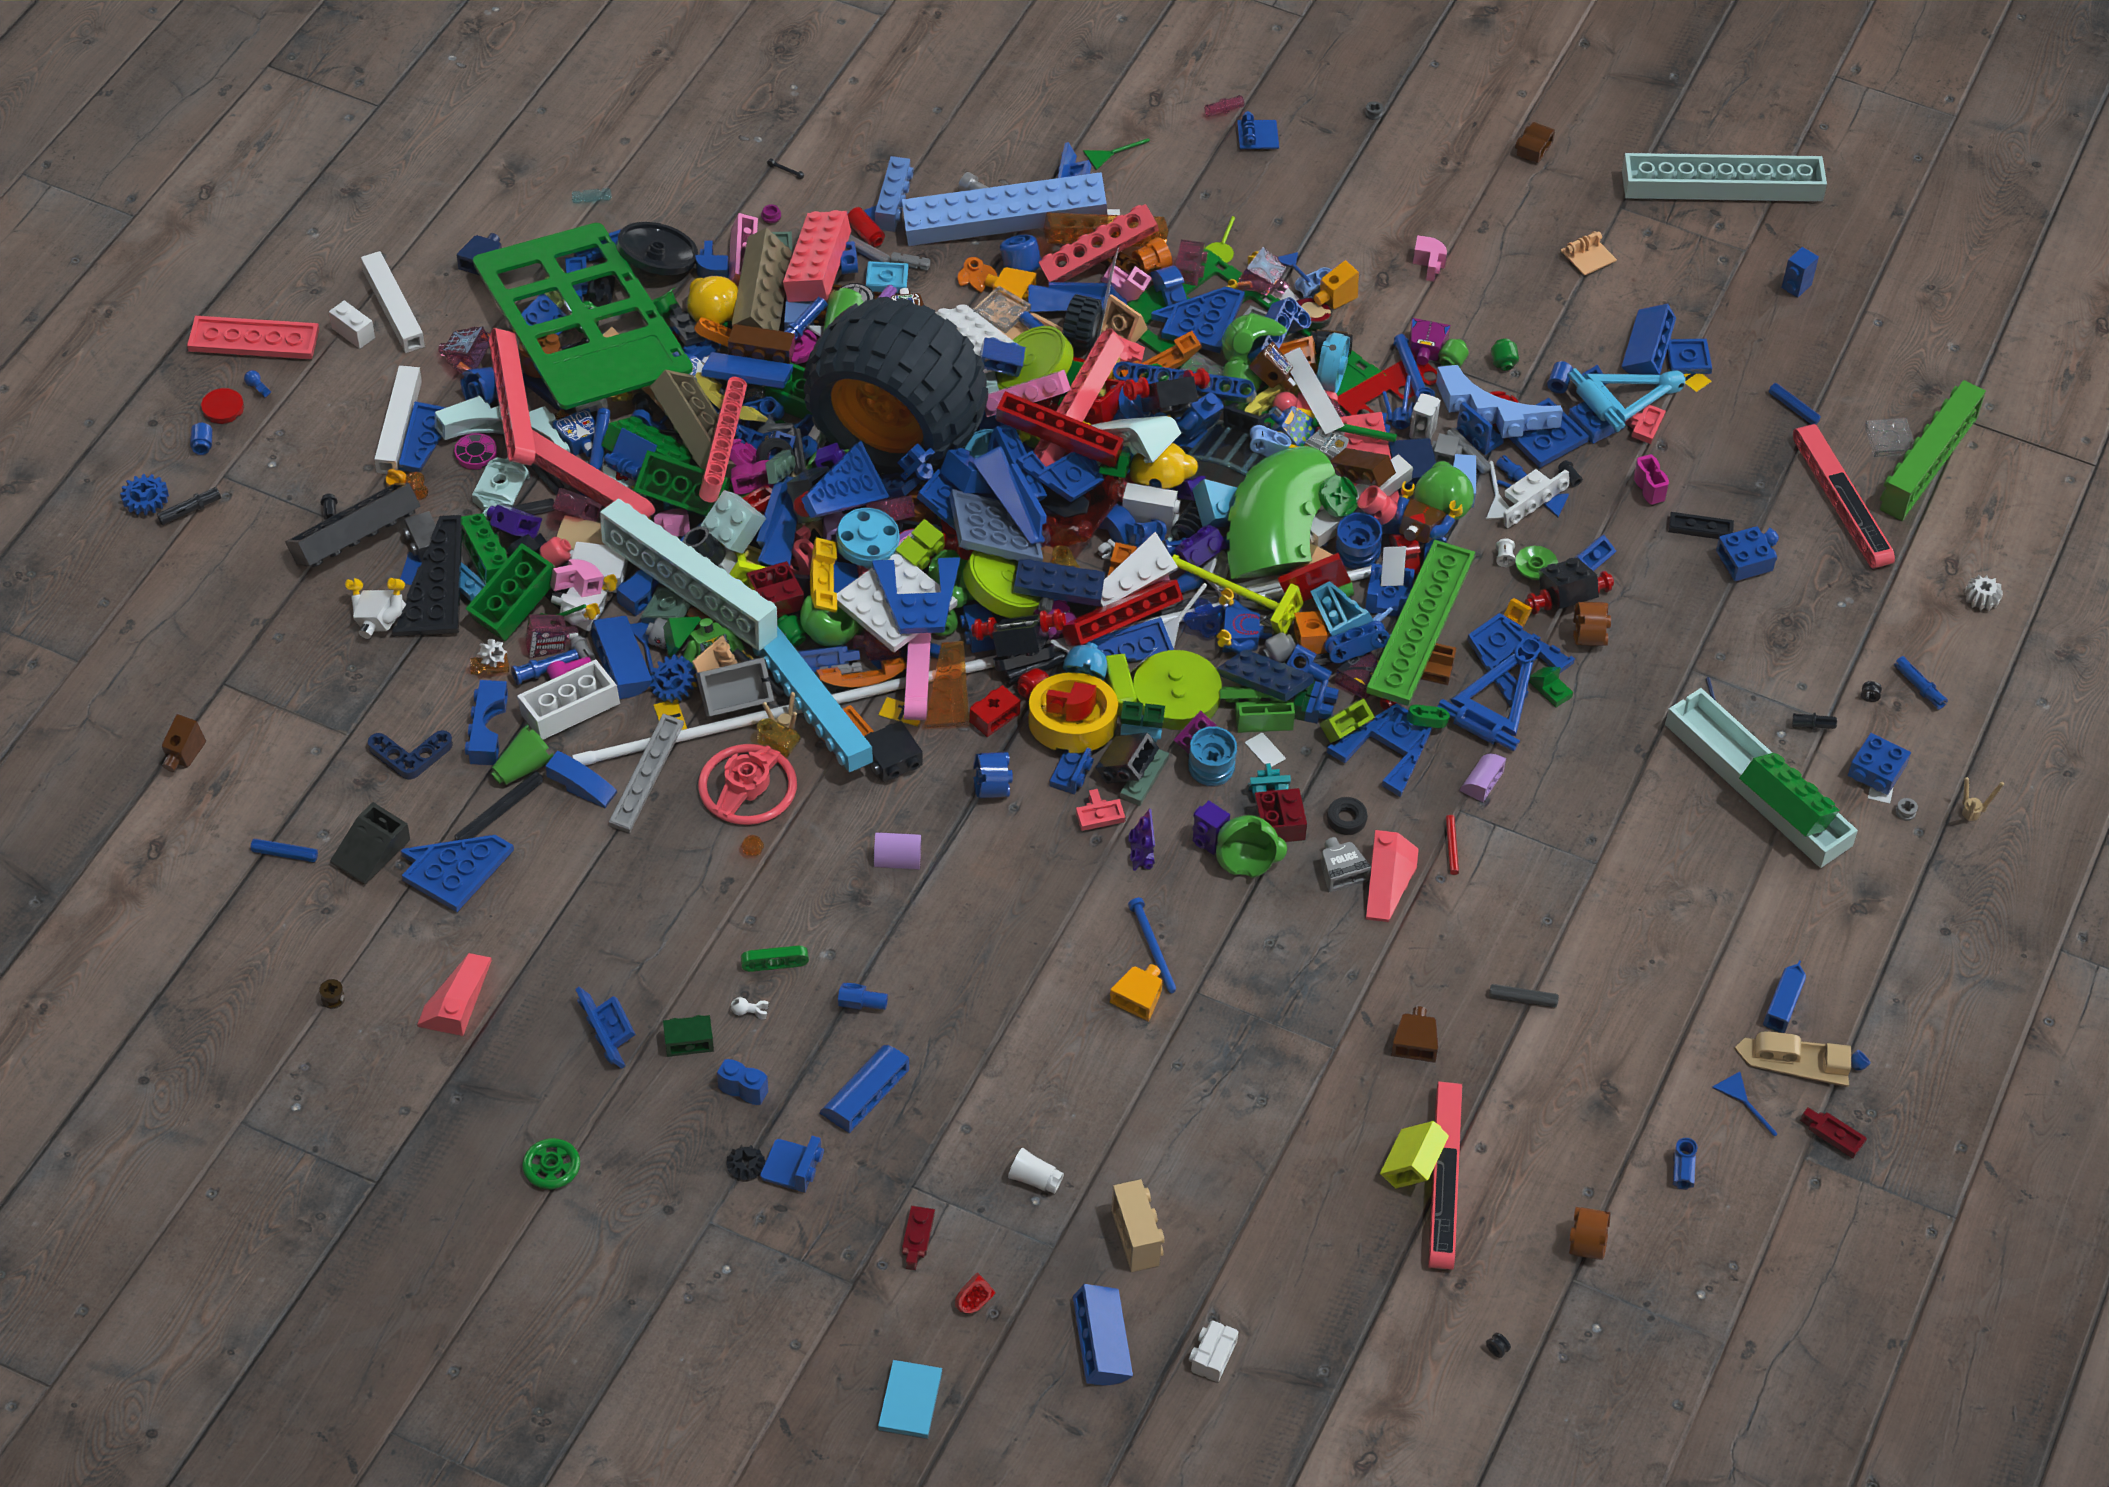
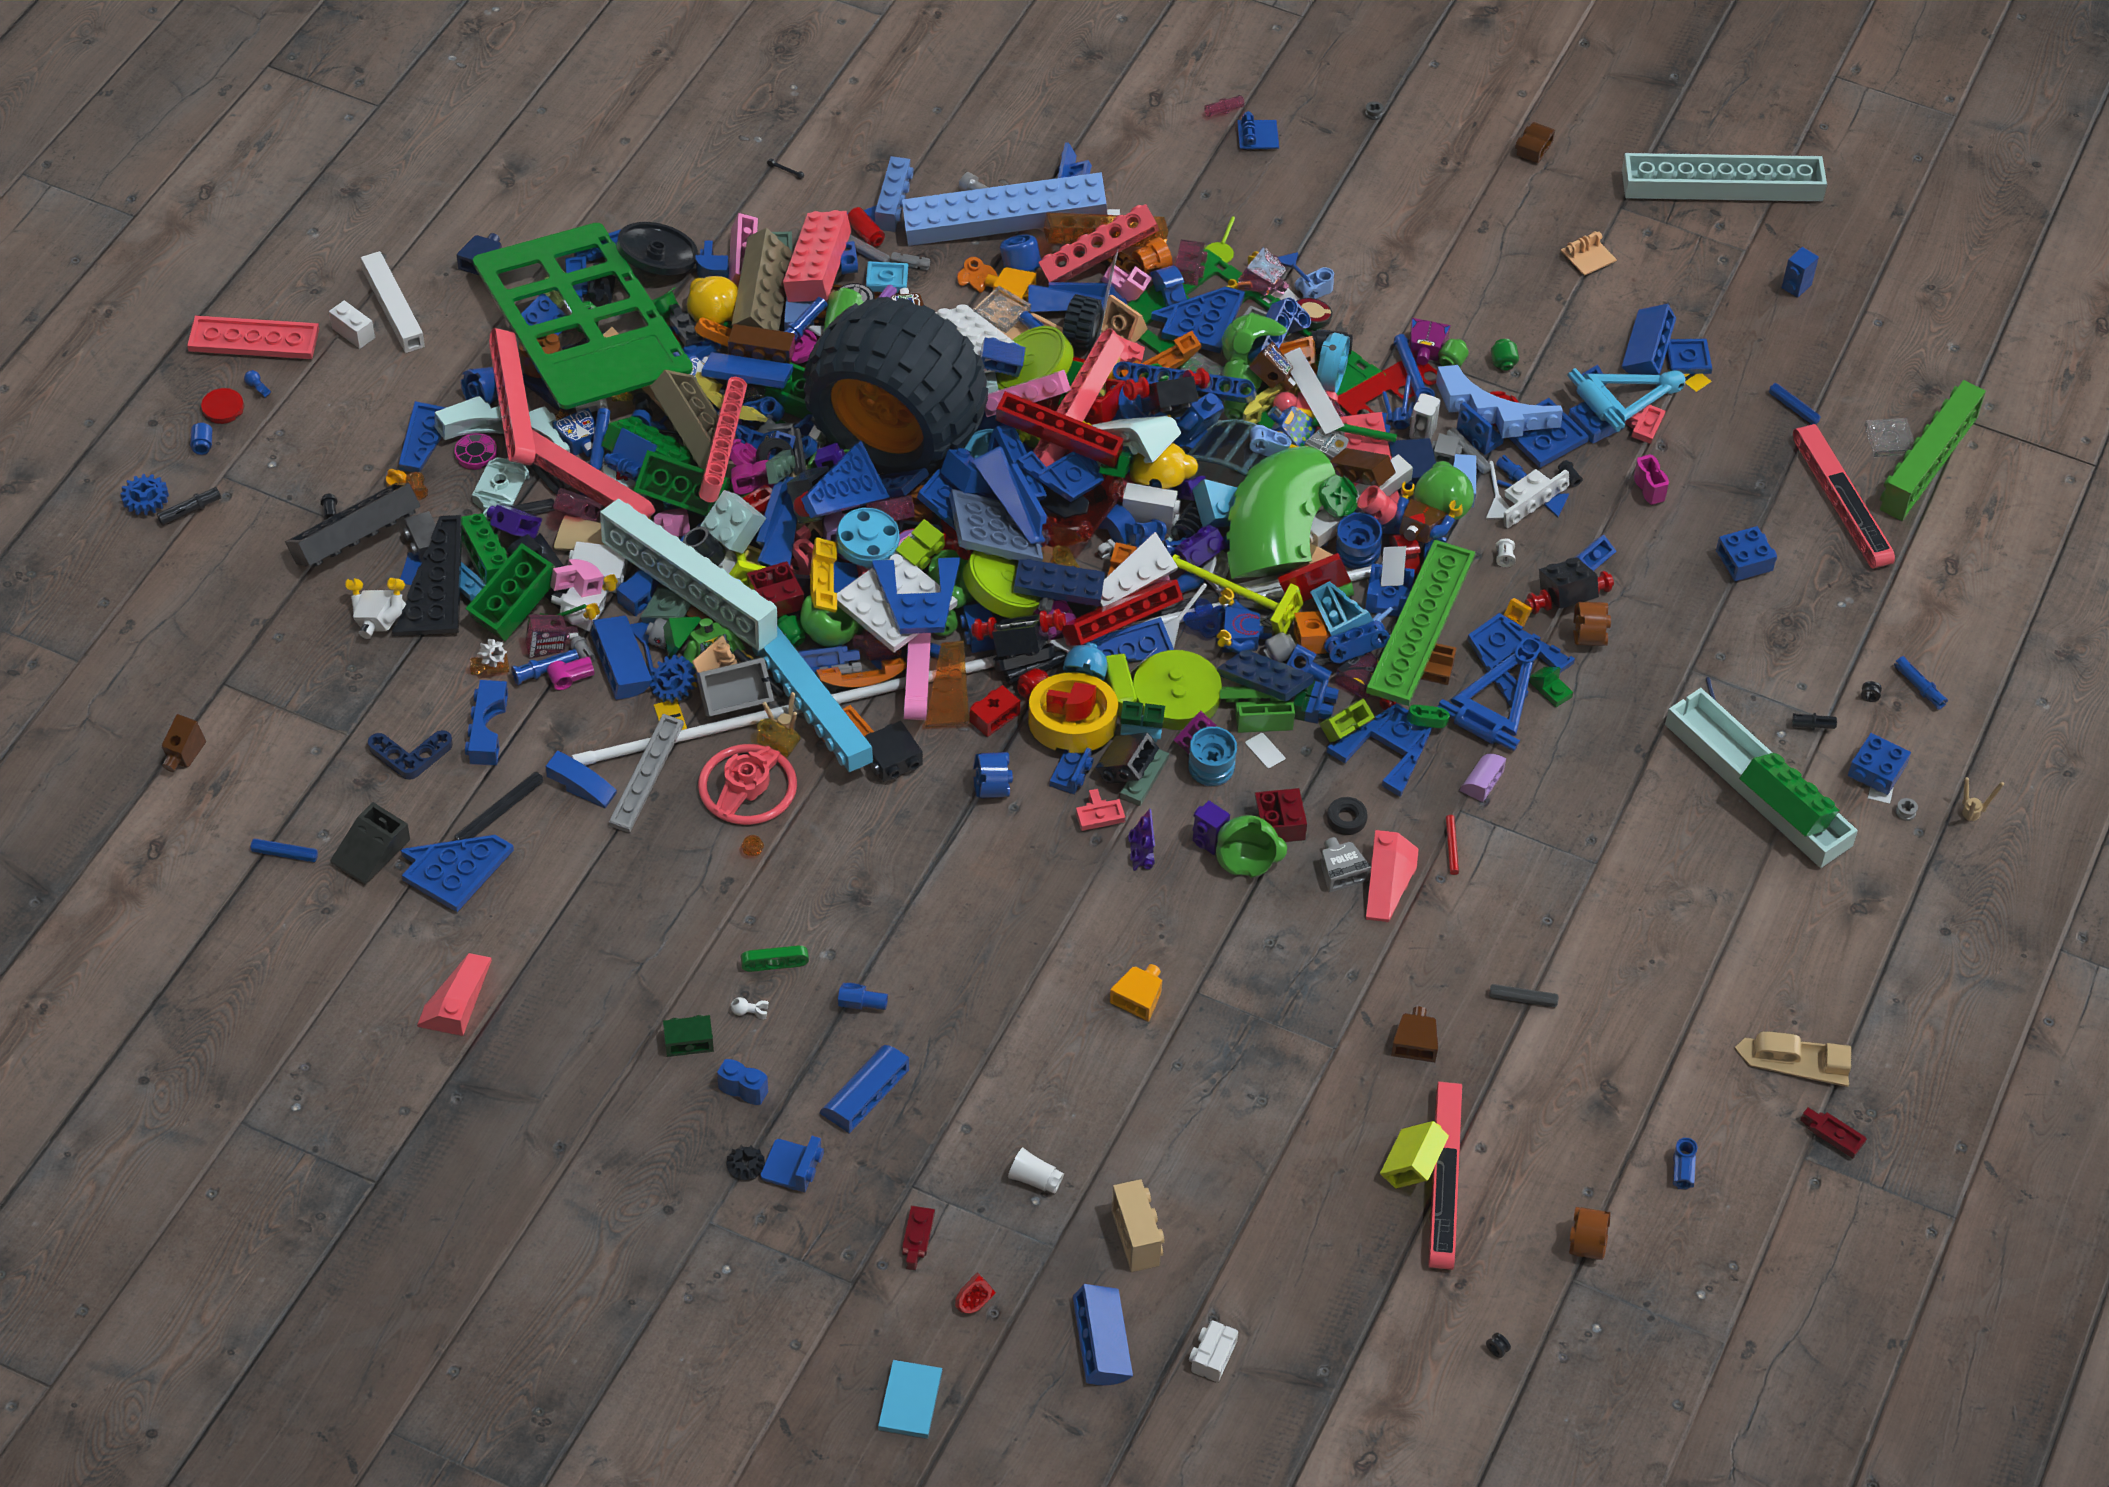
(326, 991): dark brown wheel -> none
(397, 418): white brick -> none
(465, 348): clear pink torso -> none
(521, 757): bright green cone -> none
(539, 1149): green plate -> none
(556, 551): coral head -> none
(568, 699): white brick -> none
(591, 195): clear light blue axle -> none
(610, 1024): blue bracket -> none
(771, 214): magenta plate -> none
(895, 710): yellow sticker -> none
(897, 850): lavender brick -> none
(915, 461): blue hips -> none
(1099, 157): green piece -> none
(1136, 905): blue bar -> none
(1243, 420): black hinge -> none
(1268, 779): teal hips -> none
(1338, 286): light orange torso -> none
(1430, 253): bright pink brick -> none
(1532, 559): bright green dish -> none
(1558, 379): blue brick -> none
(1699, 525): black tile -> none
(1735, 1088): blue piece -> none
(1772, 537): blue hinge -> none
(1785, 998): blue piece -> none
(1859, 1061): blue hinge -> none
(1983, 593): white gear -> none

